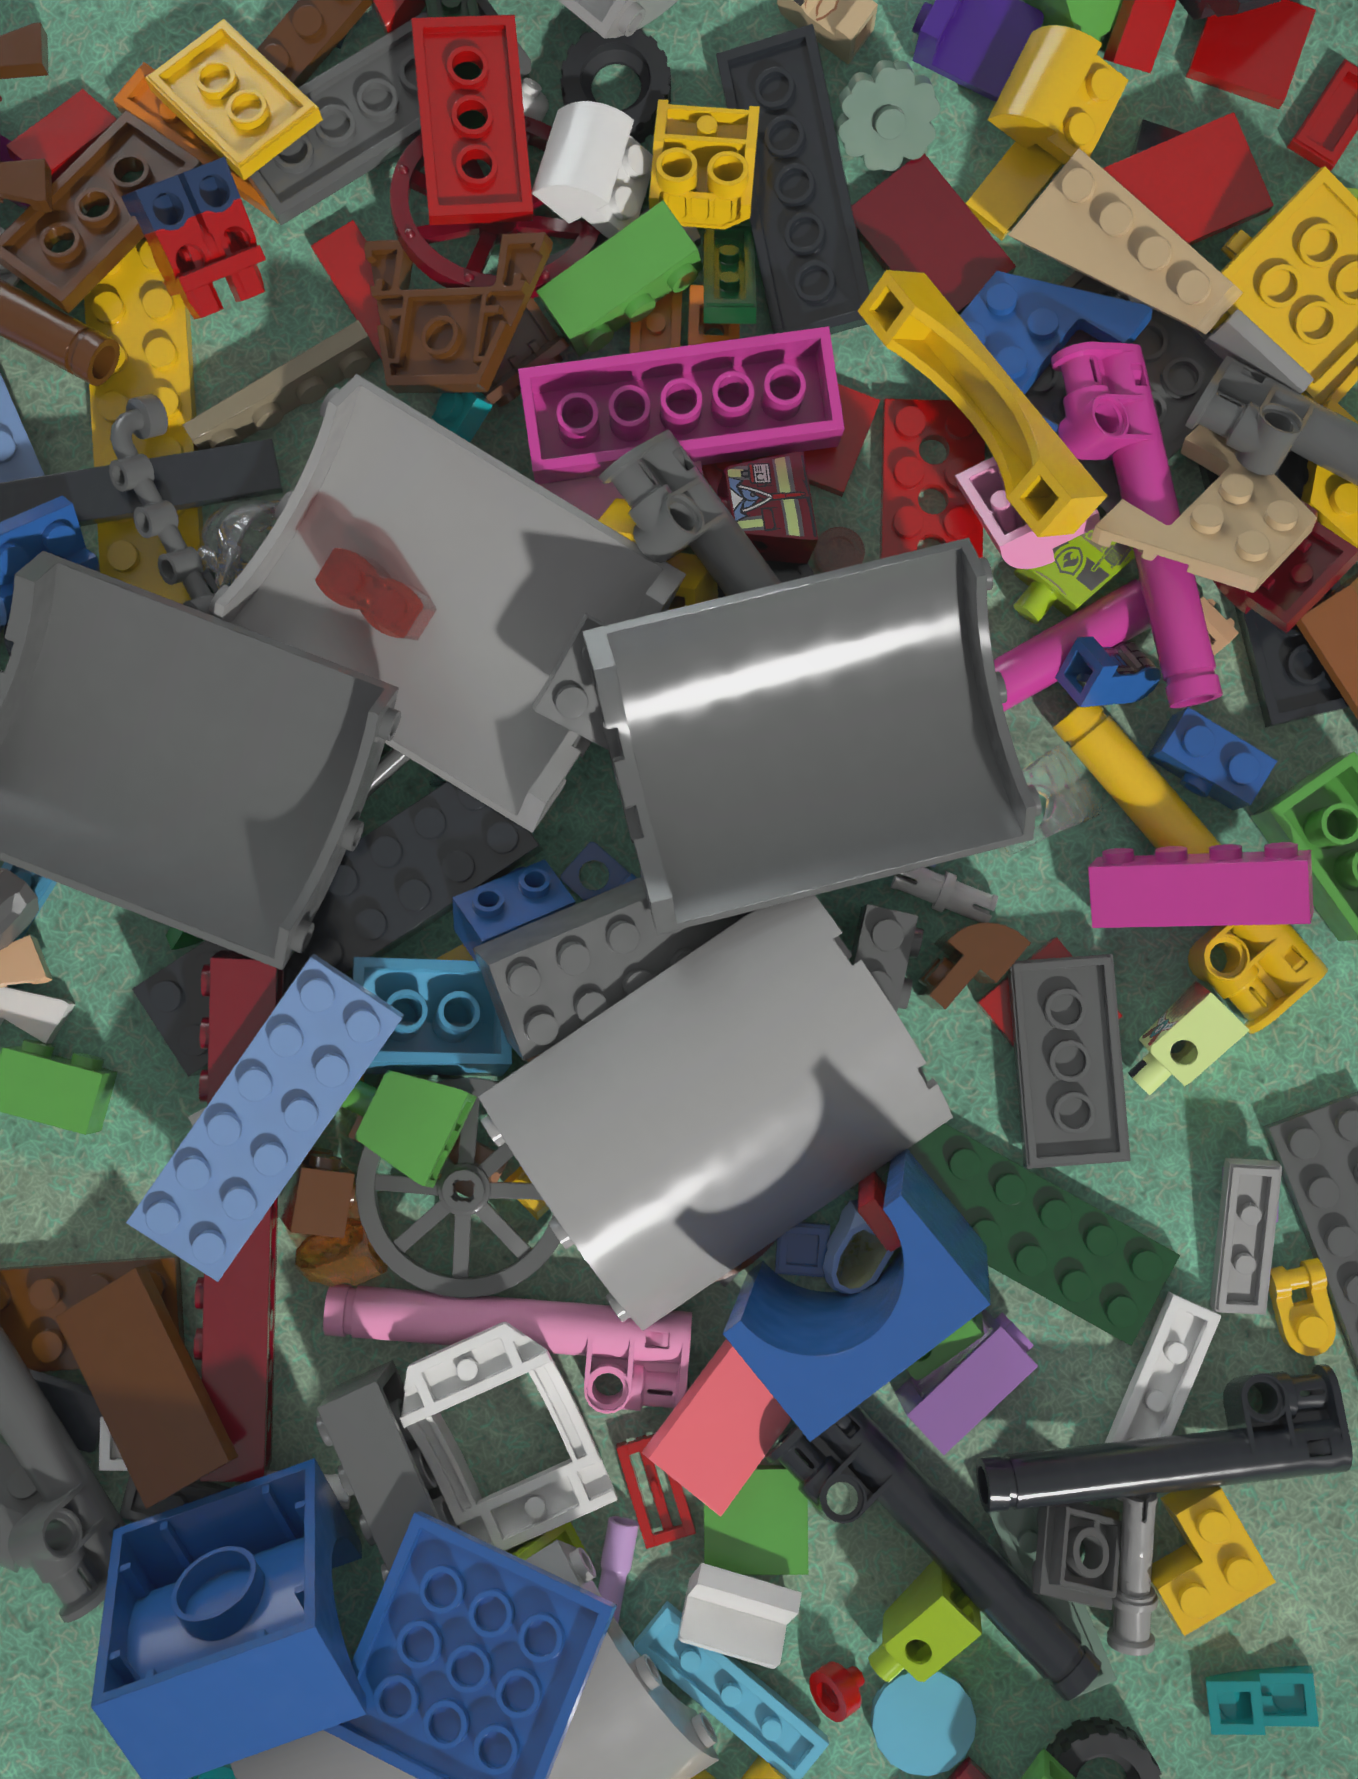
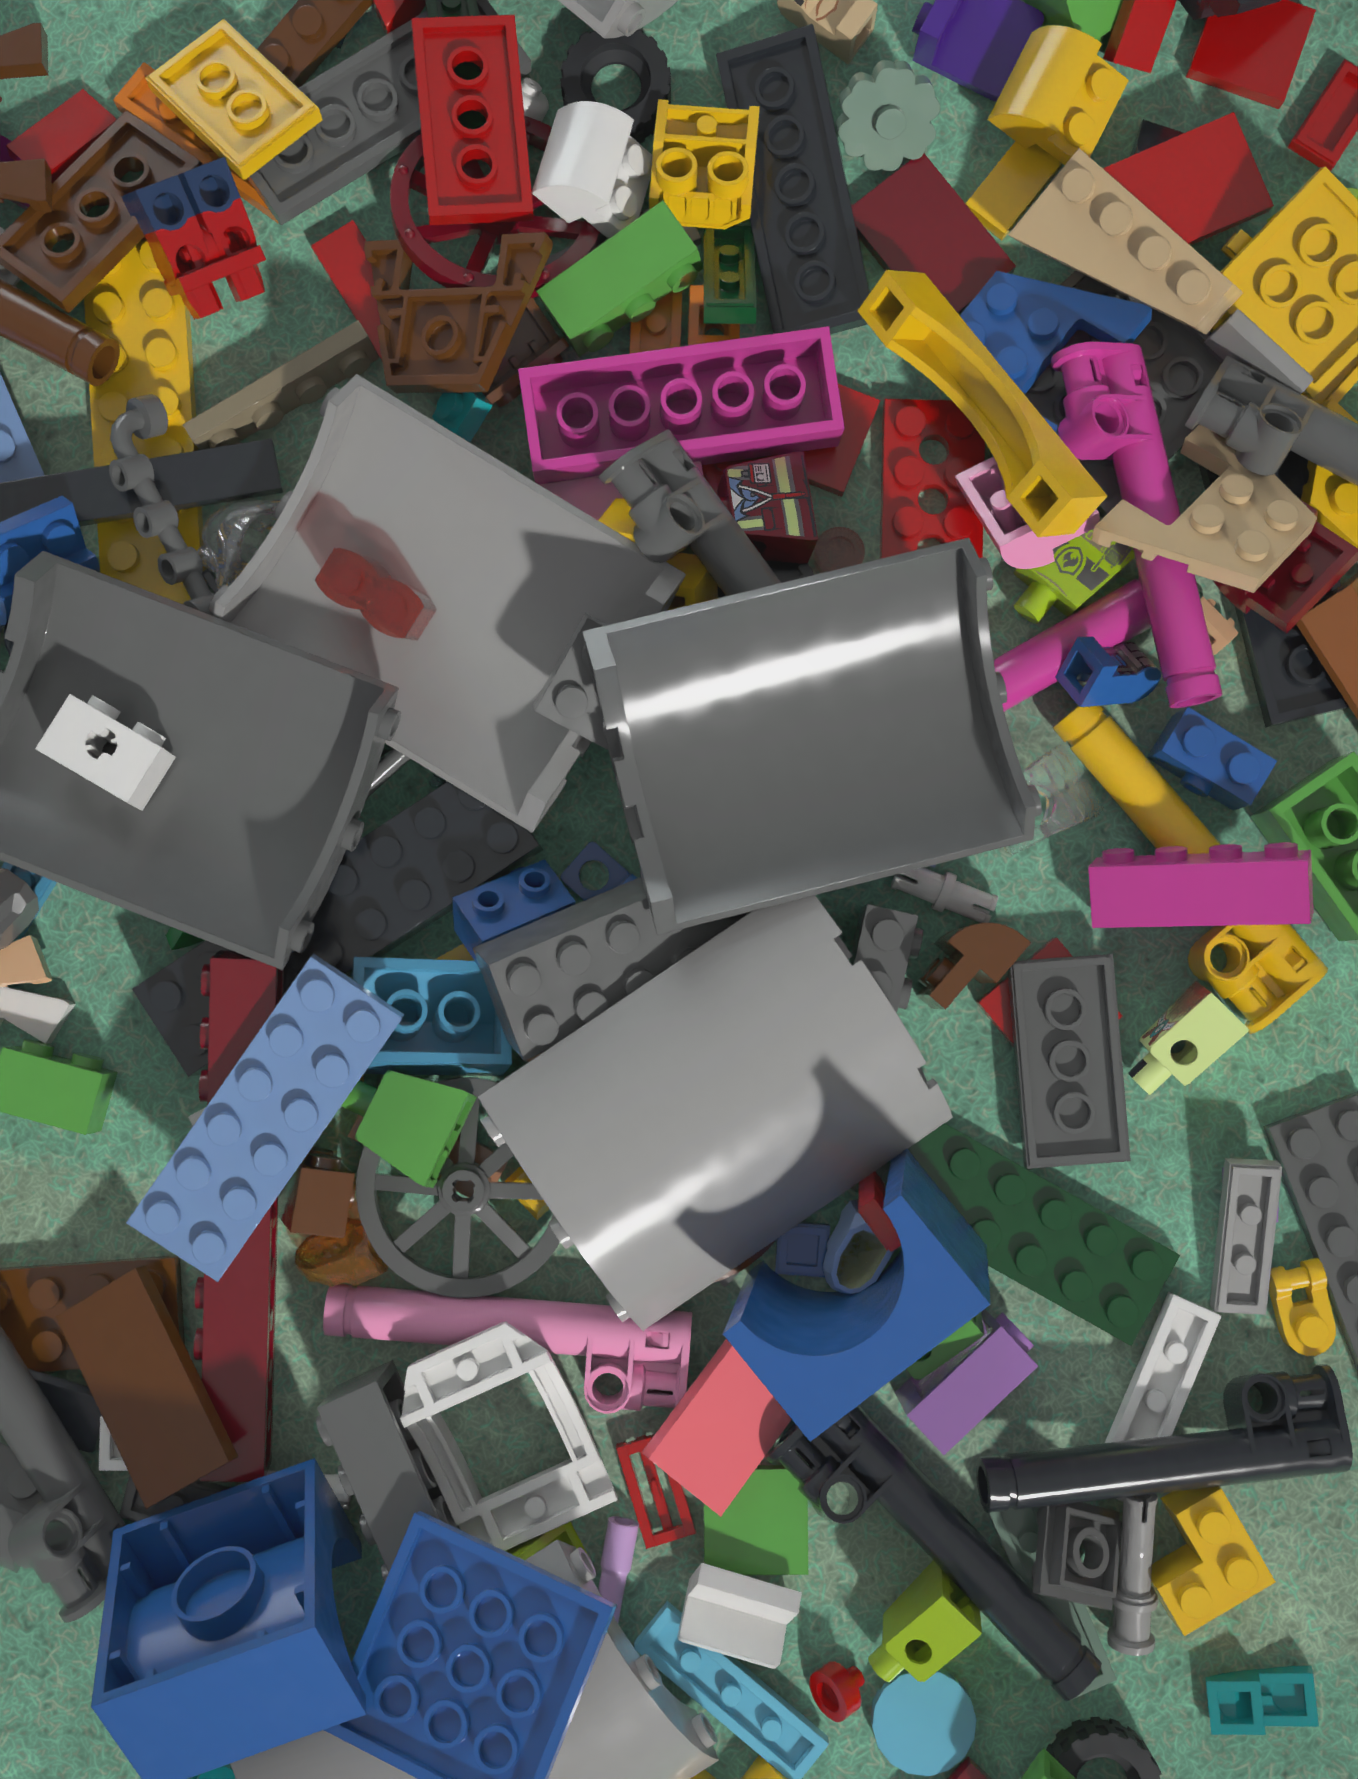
(78, 740): none -> white brick

